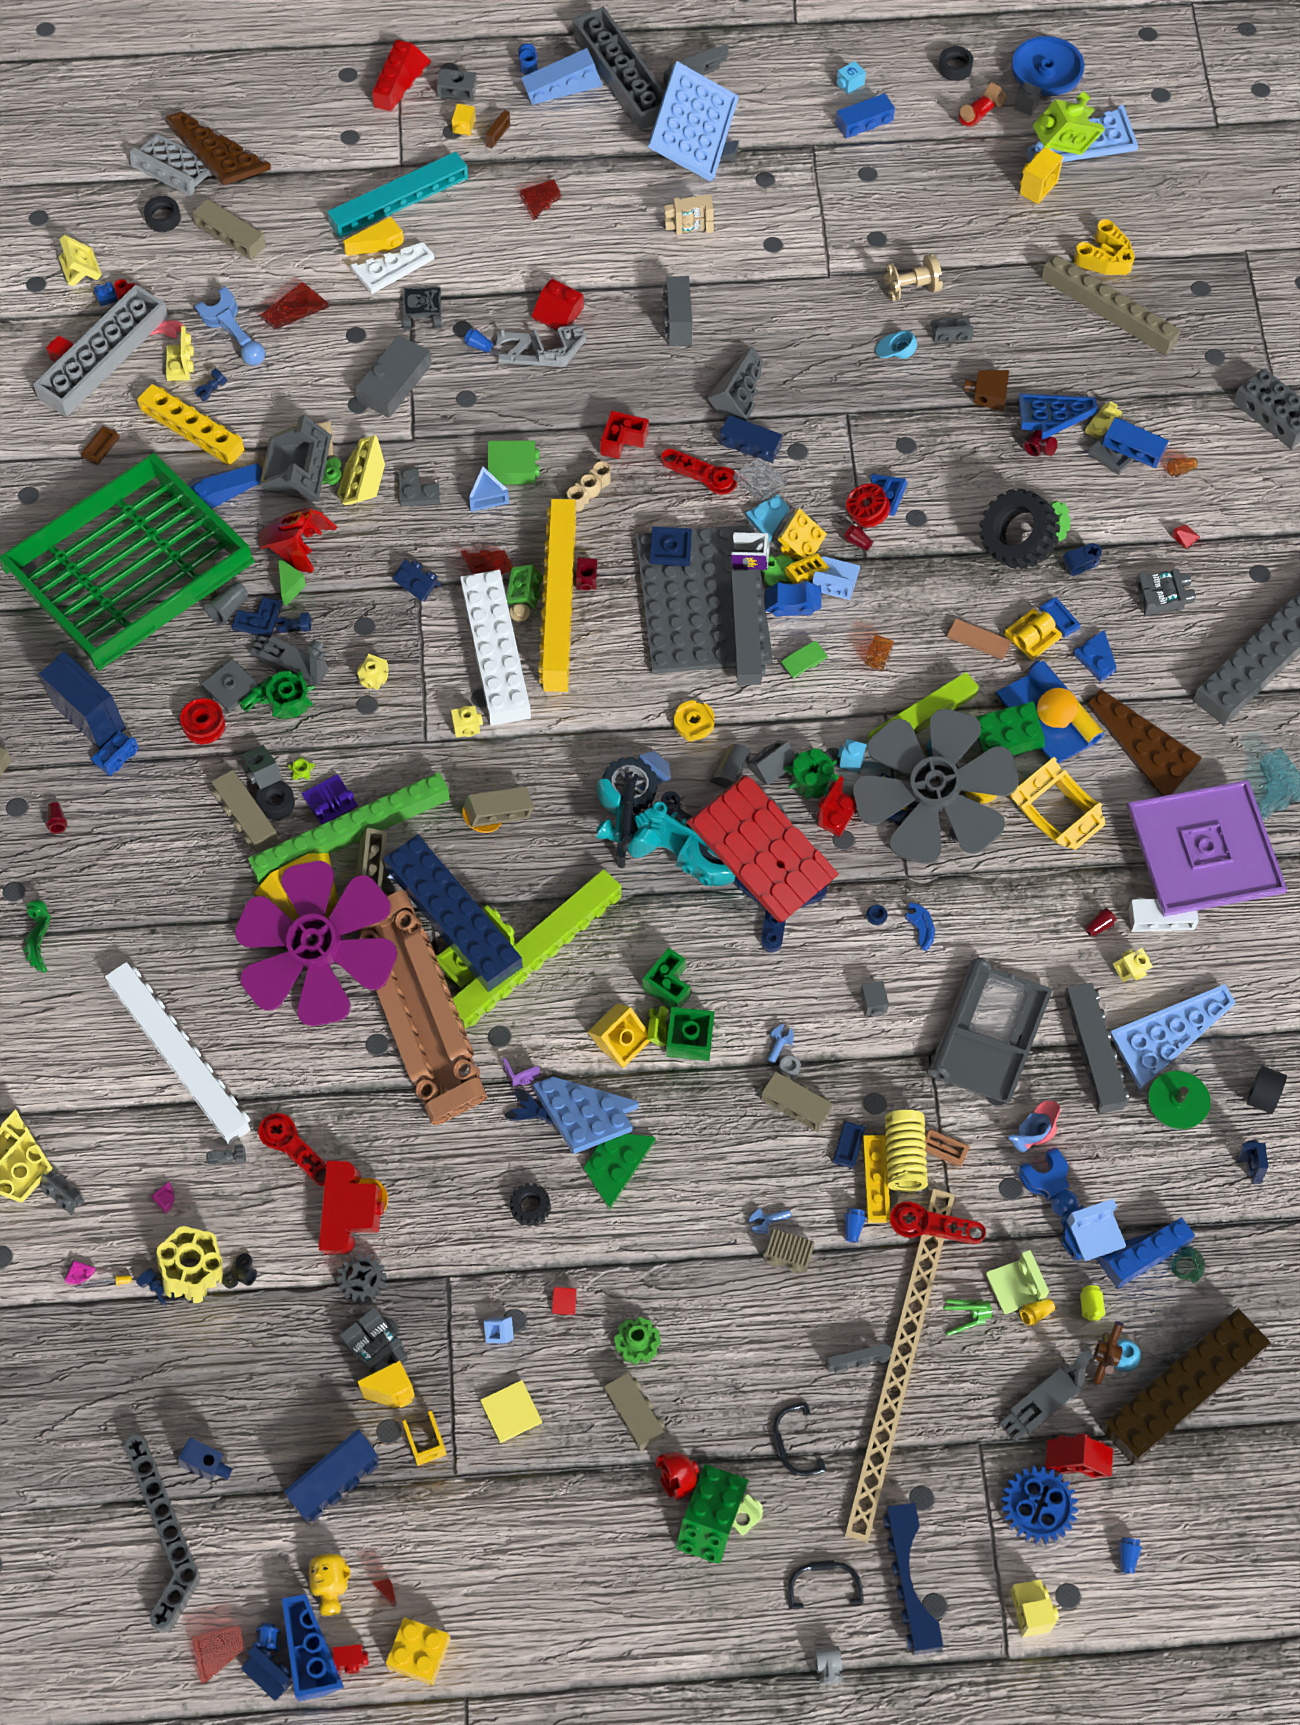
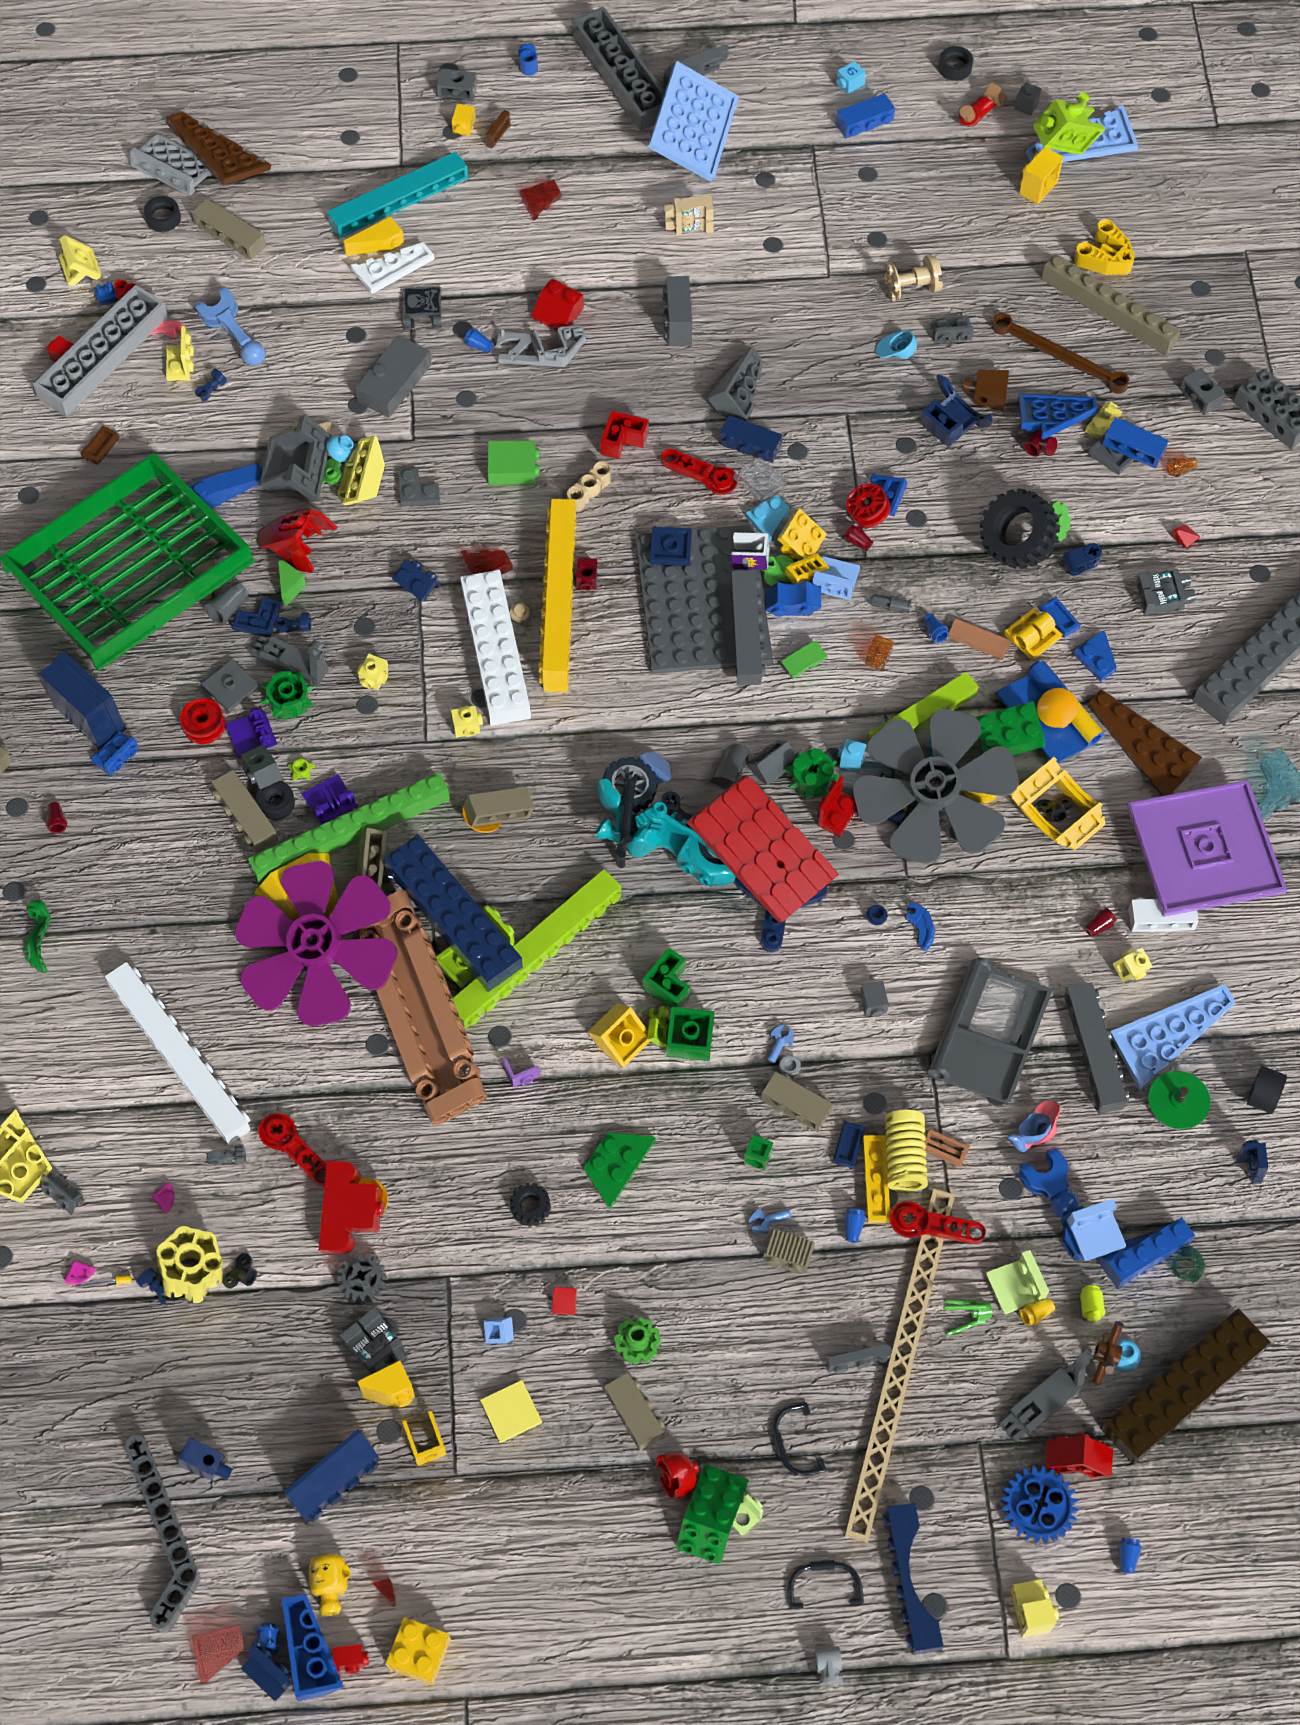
(191, 424): yellow brick -> none
(251, 732): none -> dark purple hinge
(256, 695): green pin -> none
(294, 306): clear red wing -> none
(340, 447): none -> medium azure piece
(399, 72): red wedge -> none
(487, 492): medium blue slope -> none
(524, 585): bright green bracket -> none
(530, 1111): dark blue piece -> none
(562, 78): medium blue wedge -> none
(584, 1113): medium blue wing -> none
(694, 731): yellow plate -> none
(730, 151): dark grey slope -> none
(758, 1152): none -> green brick
(891, 603): none -> dark grey axle
(936, 629): none -> blue cone
(951, 417): none -> dark blue piece
(1048, 64): blue dish -> none
(1055, 808): none -> black piece
(1060, 353): none -> reddish brown piece
(1202, 391): none -> dark grey brick

